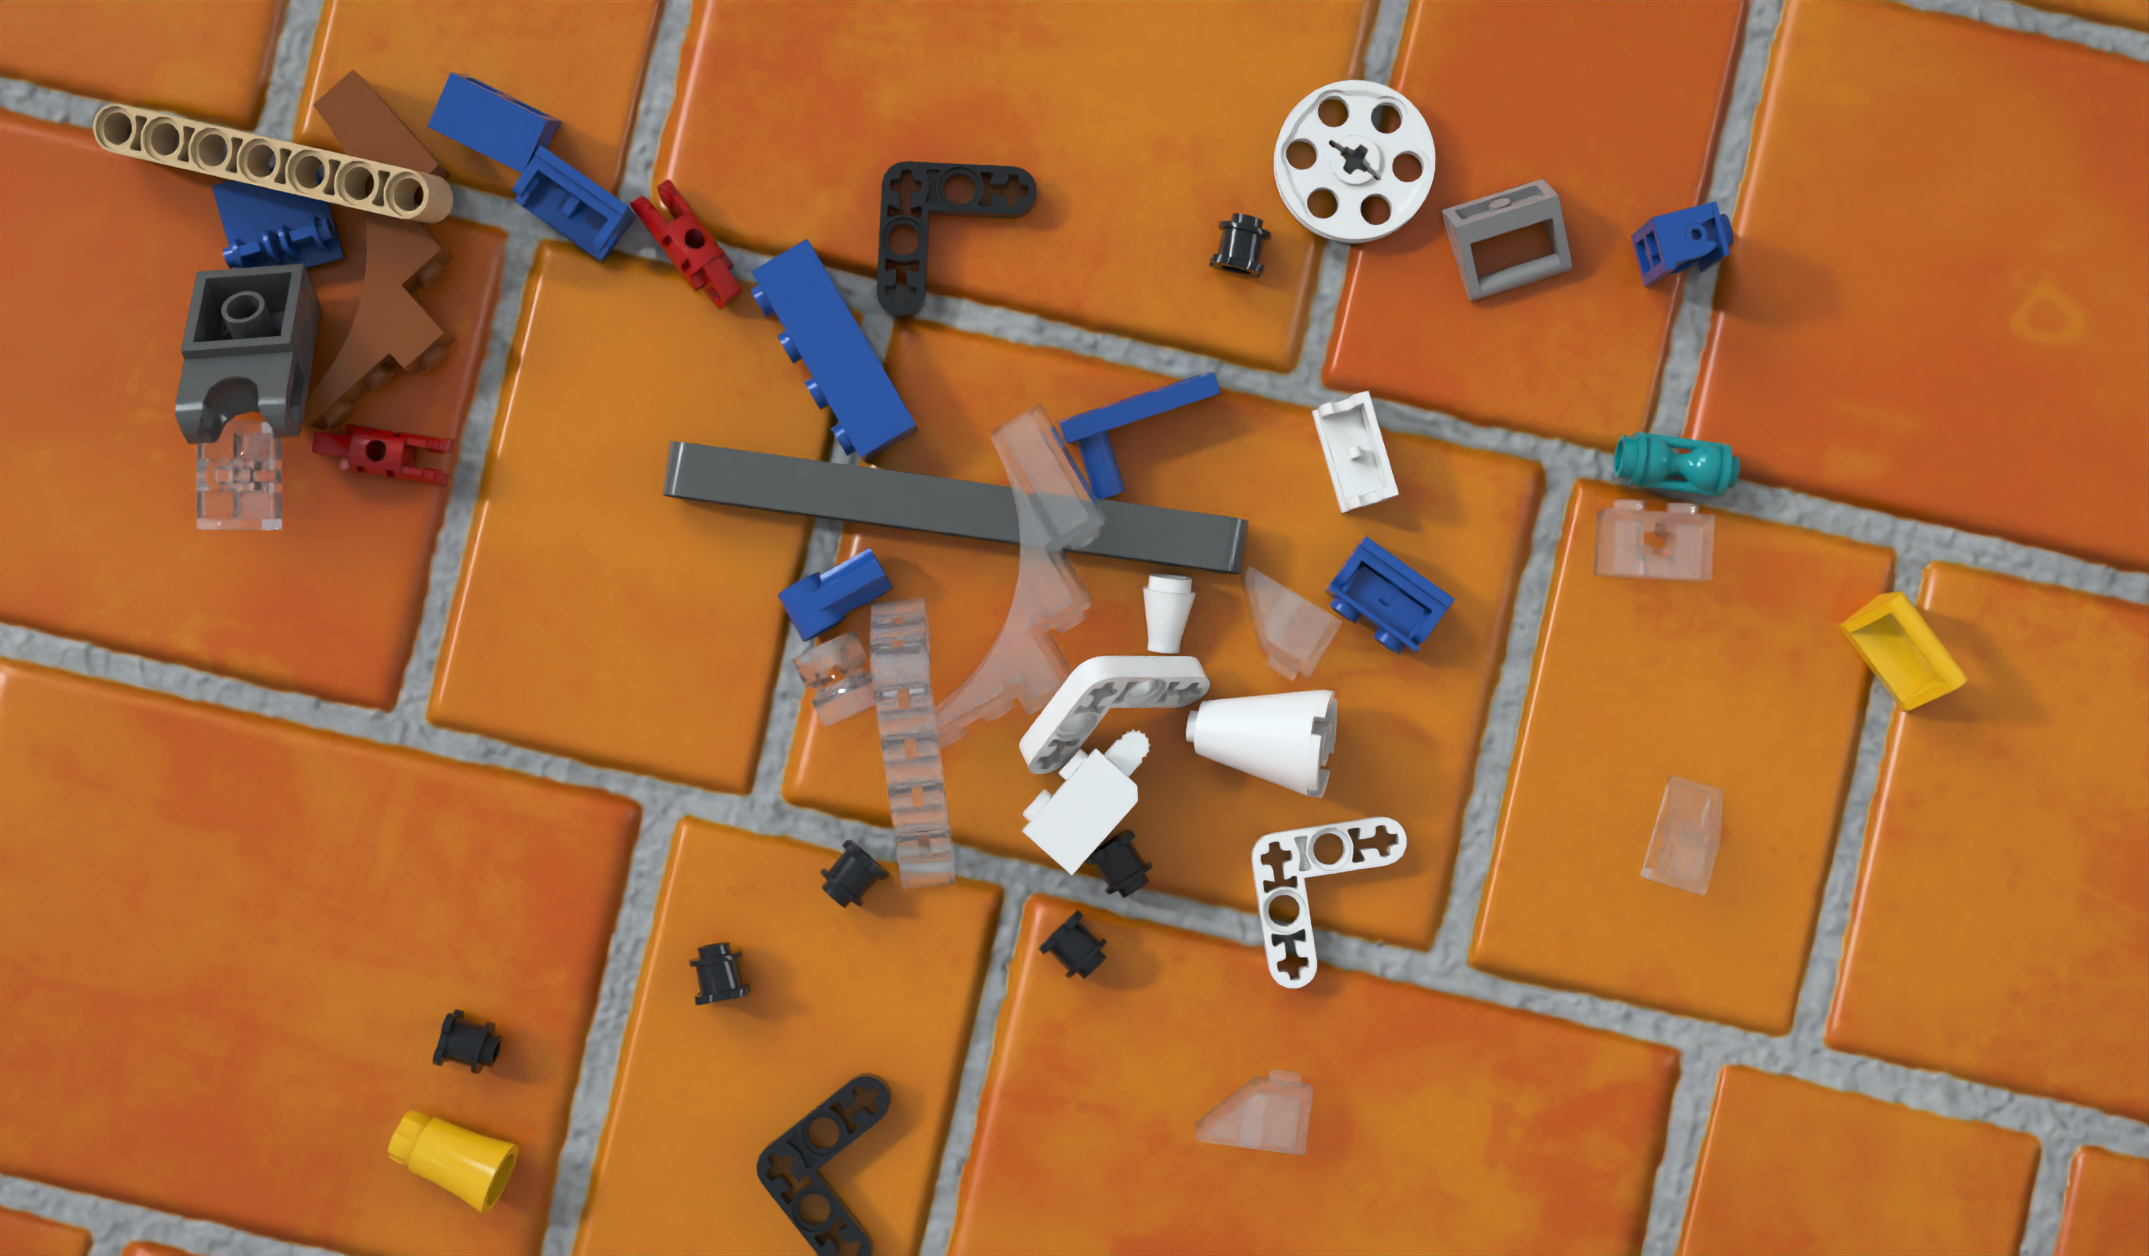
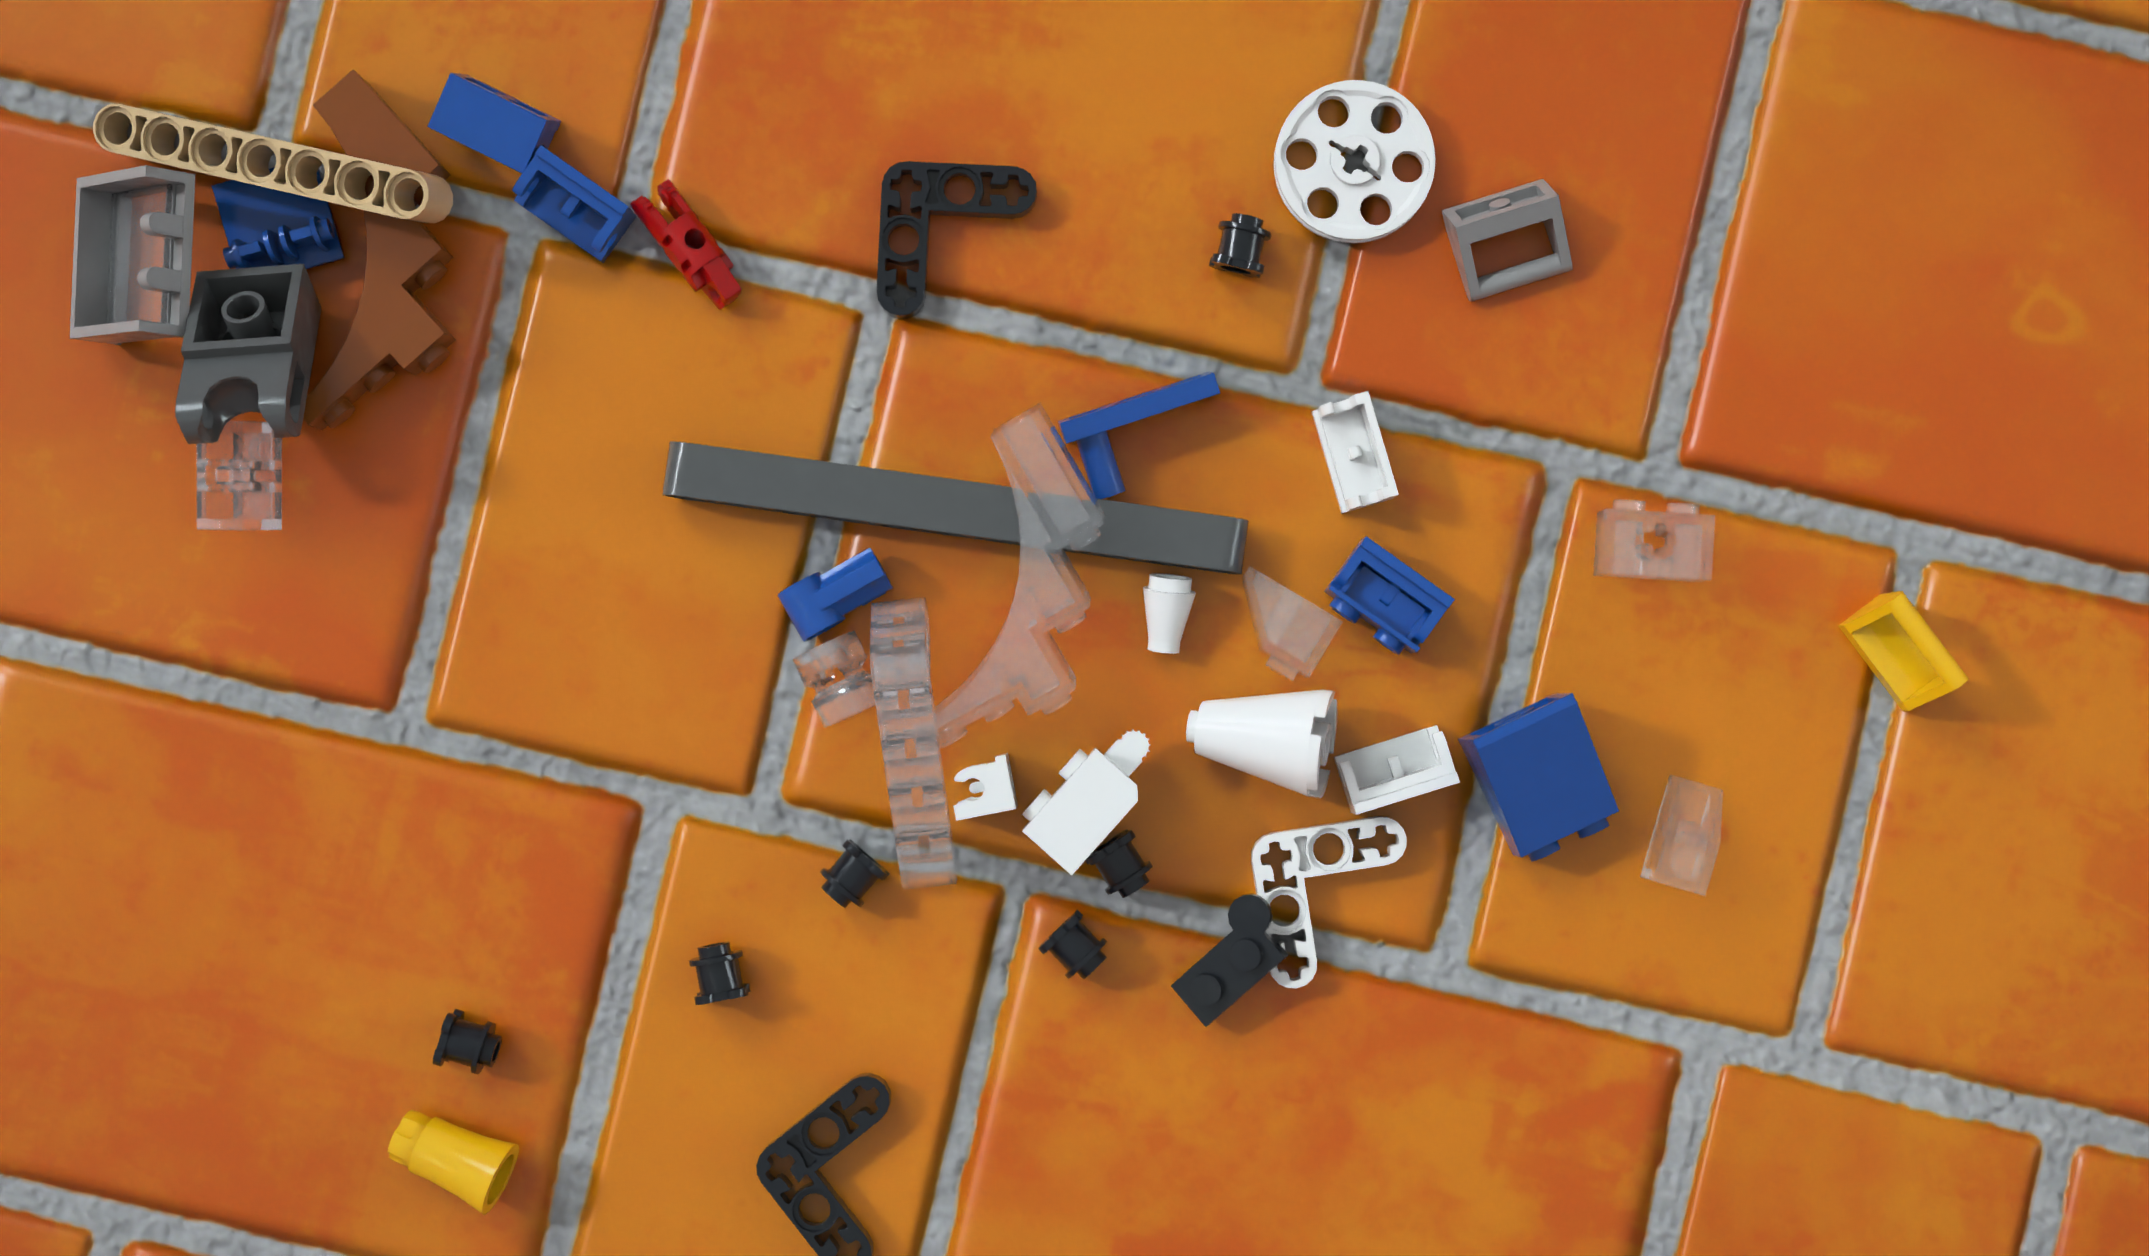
(132, 255): none -> light grey window
(361, 449): red hinge -> none
(834, 351): blue brick -> none
(995, 783): none -> white hinge
(1103, 685): white beam -> none
(1233, 963): none -> black hinge
(1262, 1115): clear slope -> none
(1396, 769): none -> white hinge
(1541, 775): none -> blue slope
(1648, 460): teal piece -> none
(1679, 238): blue hinge -> none

